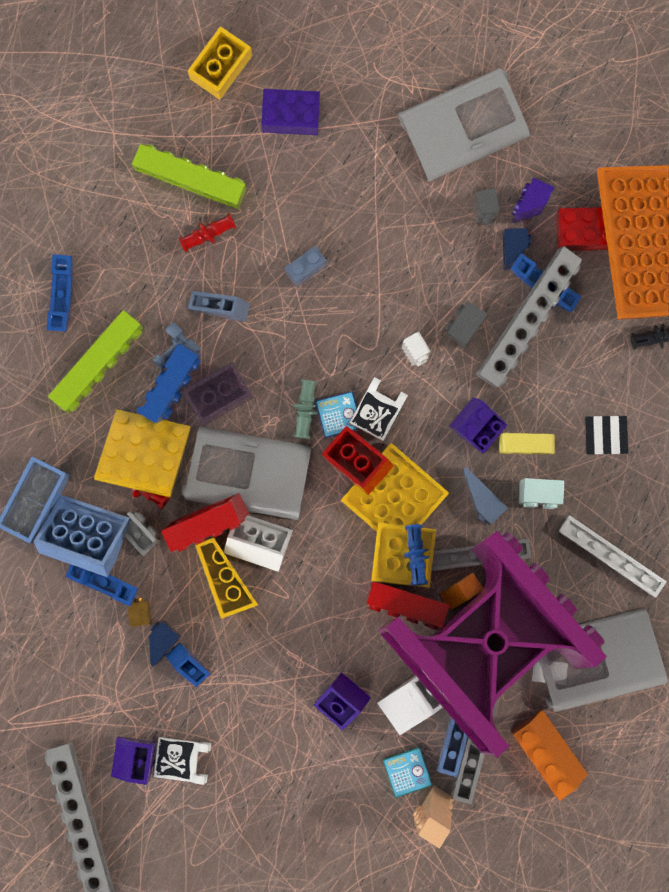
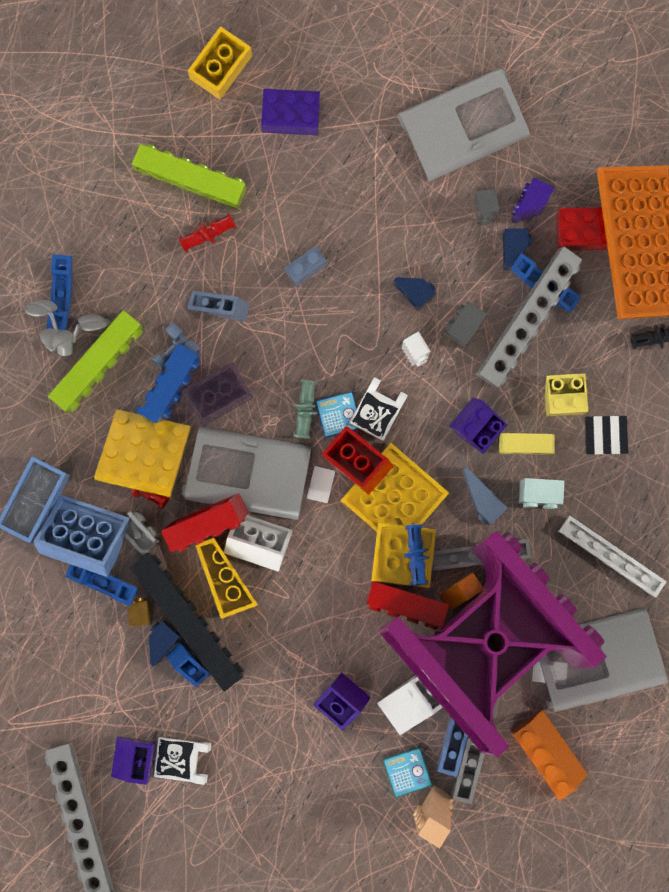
(62, 339): none -> light grey plant
(187, 622): none -> black brick
(321, 484): none -> white sticker
(415, 290): none -> dark blue slope
(566, 395): none -> light yellow slope

